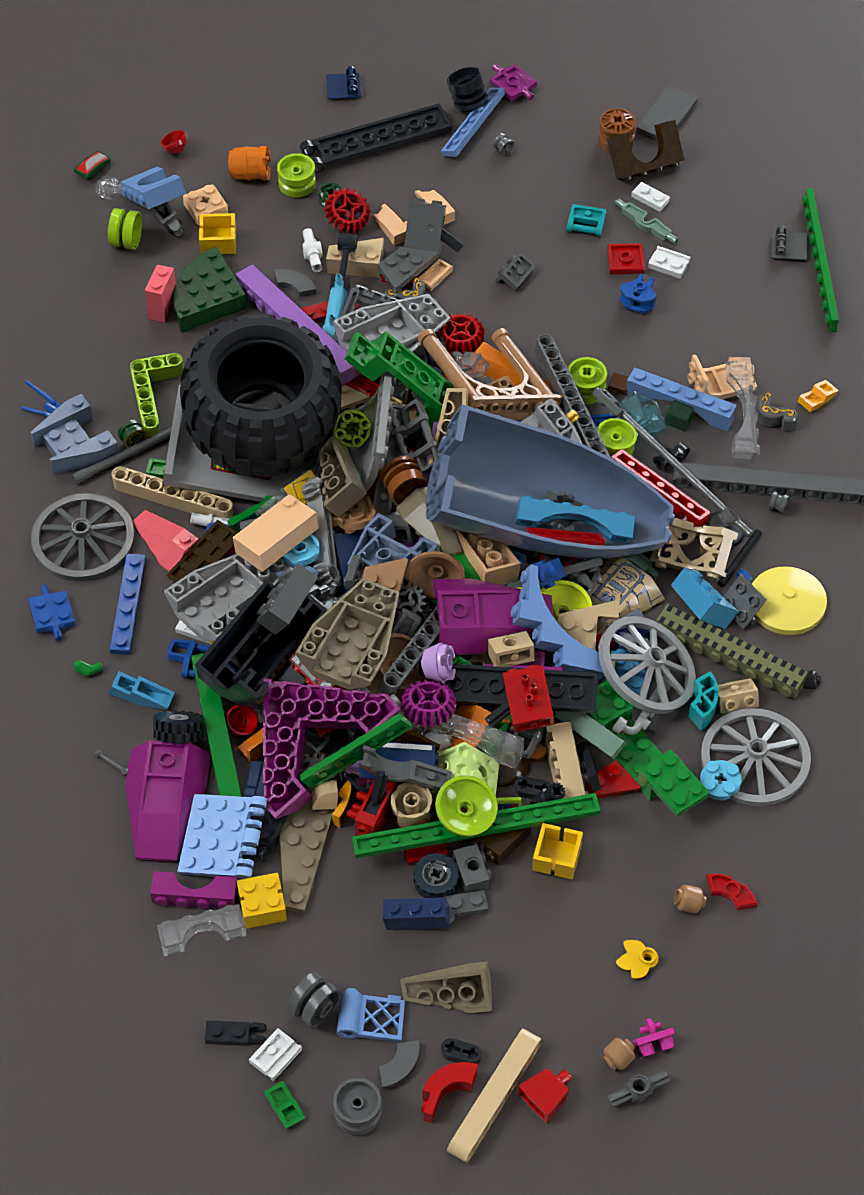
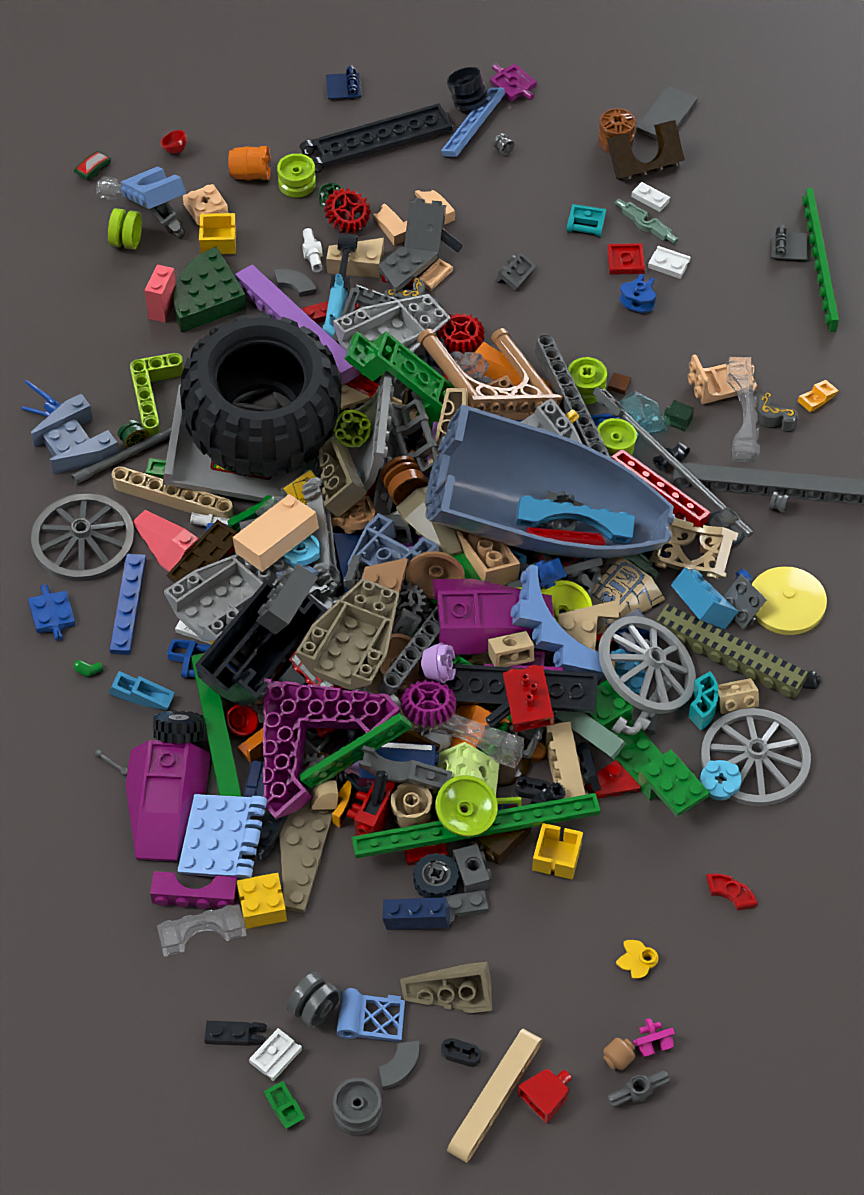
(445, 1080): red arch -> none
(689, 899): medium nougat head -> none
(712, 409): medium blue arch -> none
(739, 558): black bar -> none

